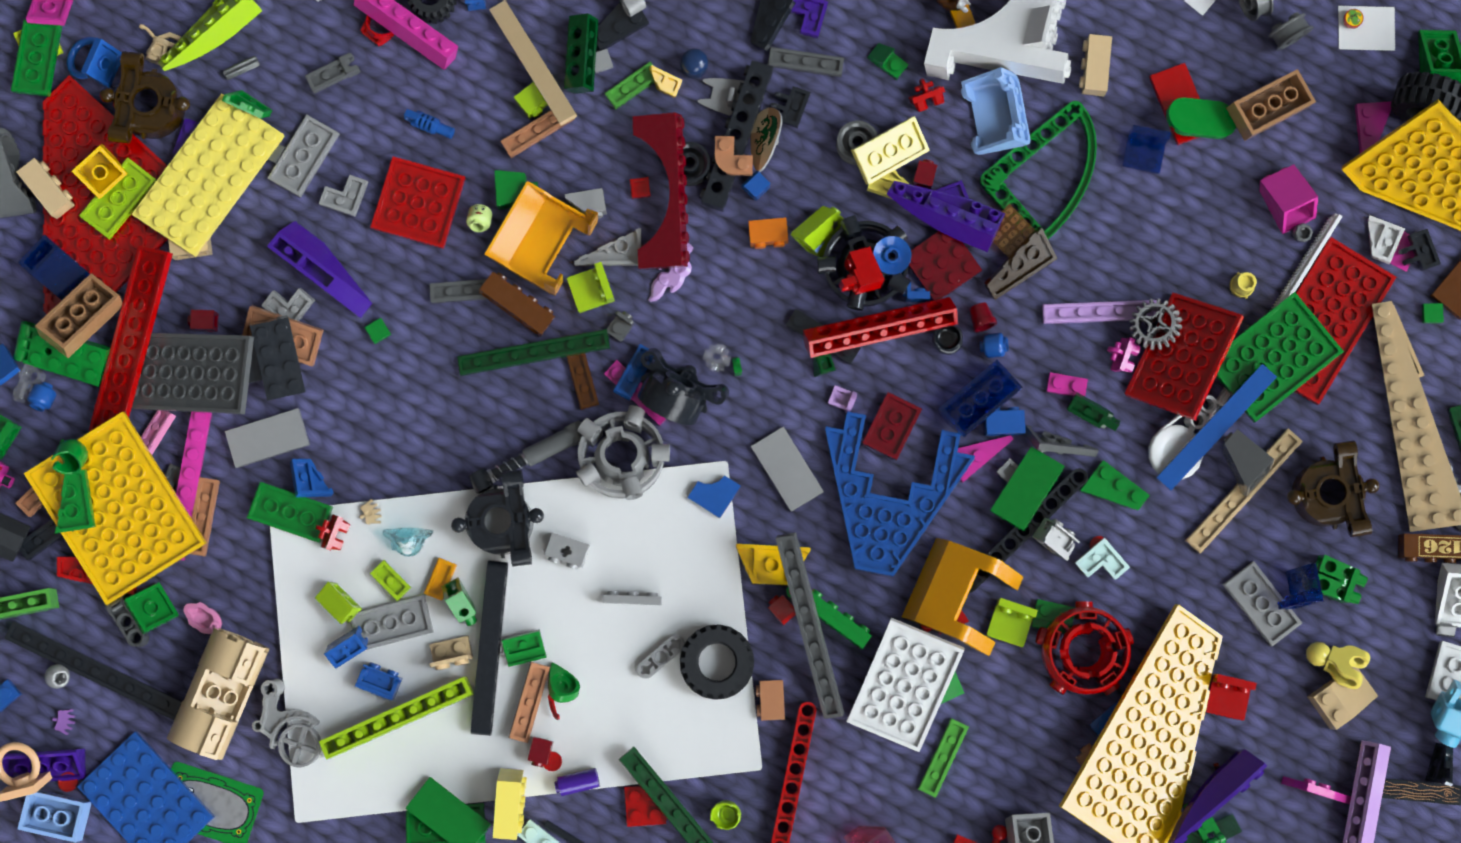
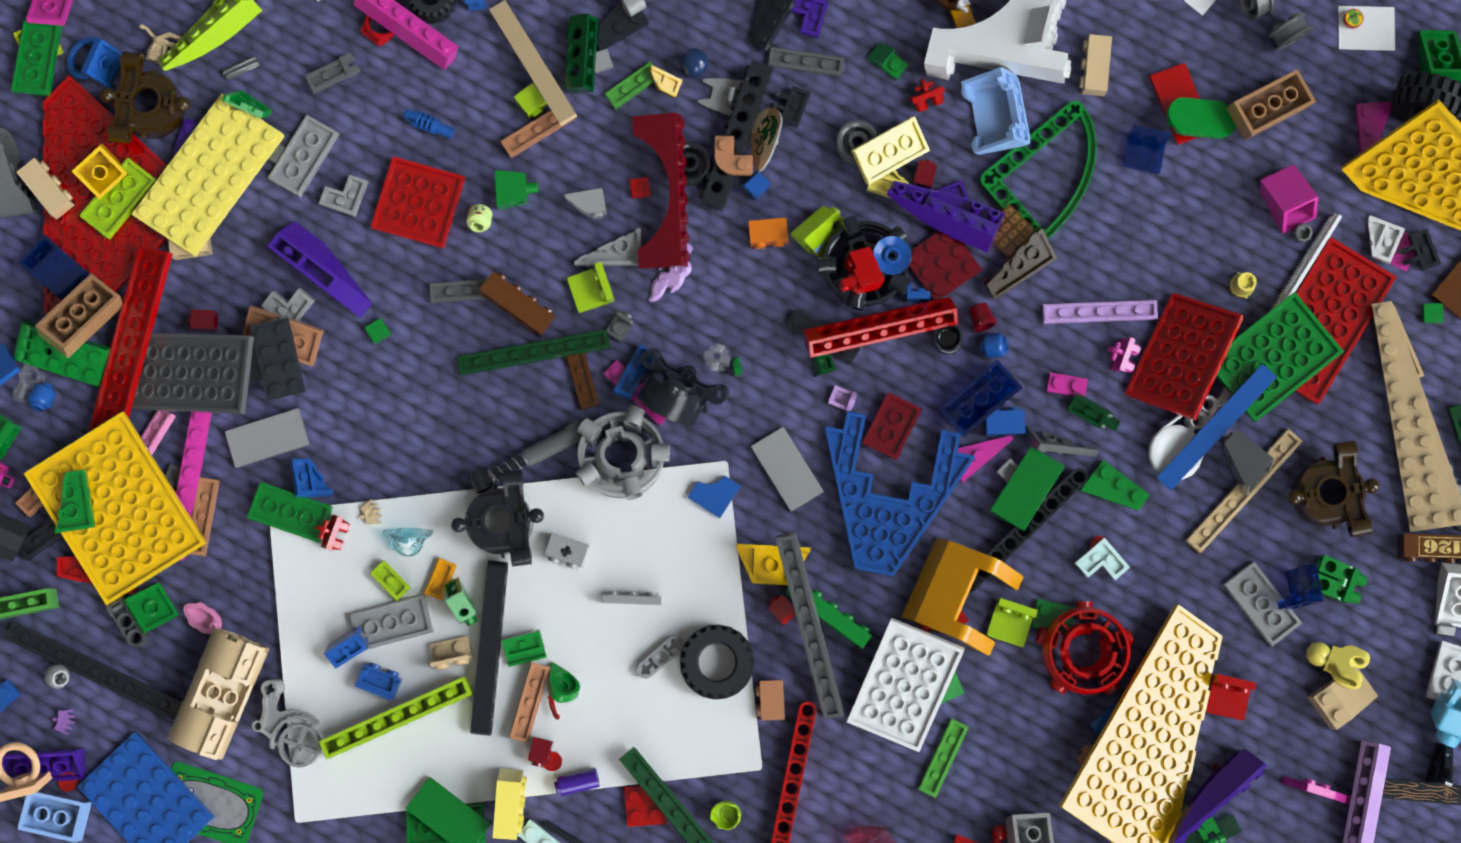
(73, 455): green helmet -> none
(338, 602): lime hinge -> none
(535, 234): light orange piece -> none
(996, 180): green piece -> none
(1056, 538): light grey hinge -> none
(1163, 308): light grey gear -> none

